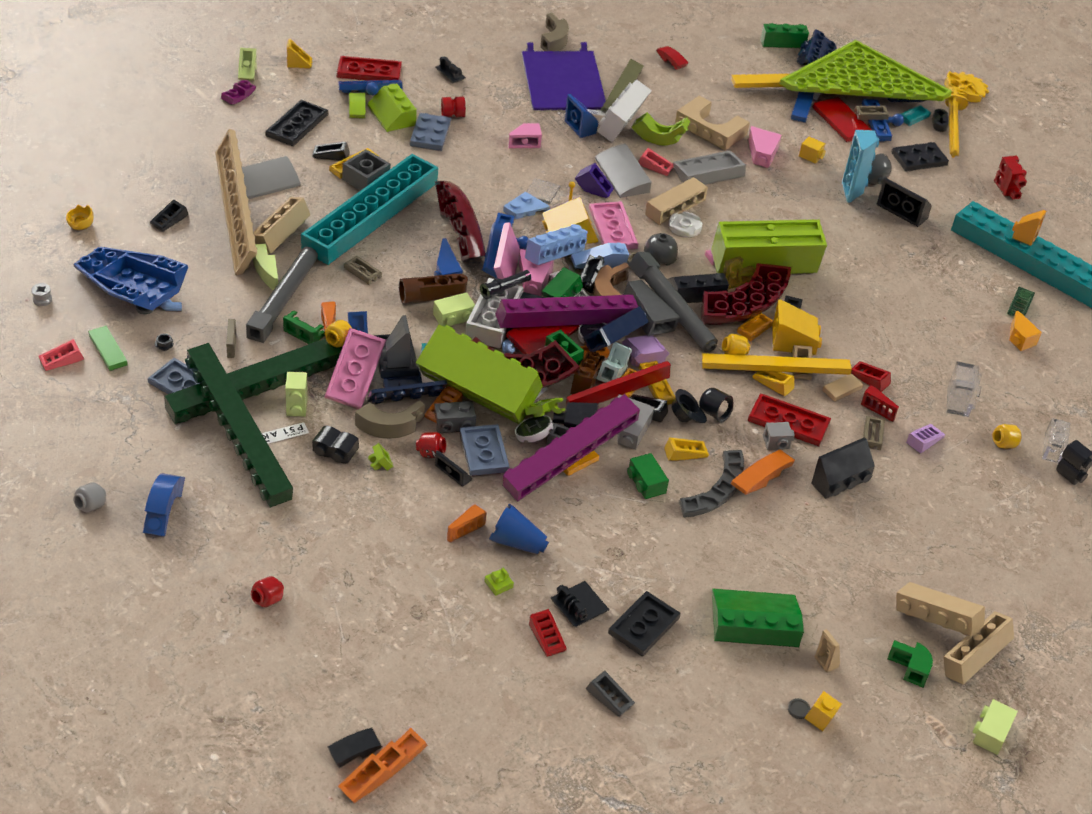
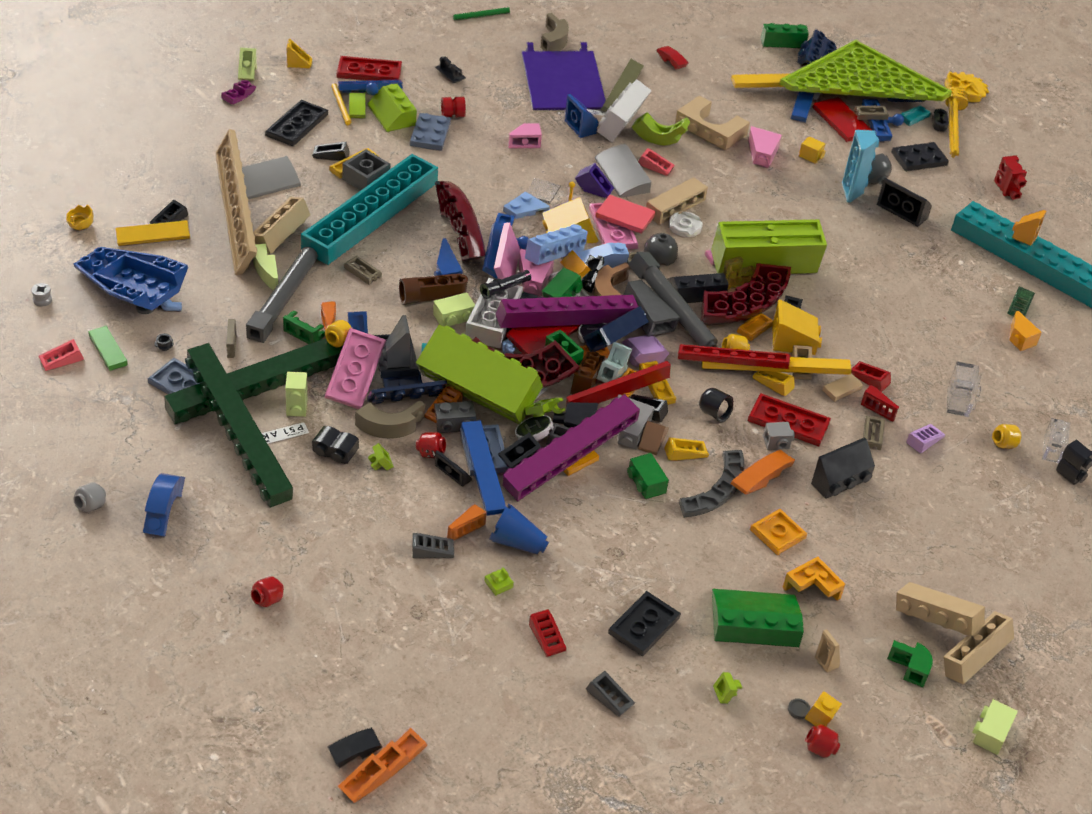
(152, 233): none -> yellow tile
(344, 112): none -> yellow bar
(421, 541): none -> dark grey slope
(481, 13): none -> green bar
(483, 467): none -> blue tile
(521, 449): none -> black slope
(575, 264): none -> light orange tile
(579, 603): black hinge -> none
(625, 214): none -> coral tile
(653, 437): none -> medium nougat slope
(687, 408): black piece -> none
(711, 167): light grey slope -> none
(726, 687): none -> lime tile
(734, 356): none -> red tile
(778, 531): none -> light orange tile
(815, 573): none -> light orange panel
(822, 741): none -> red head

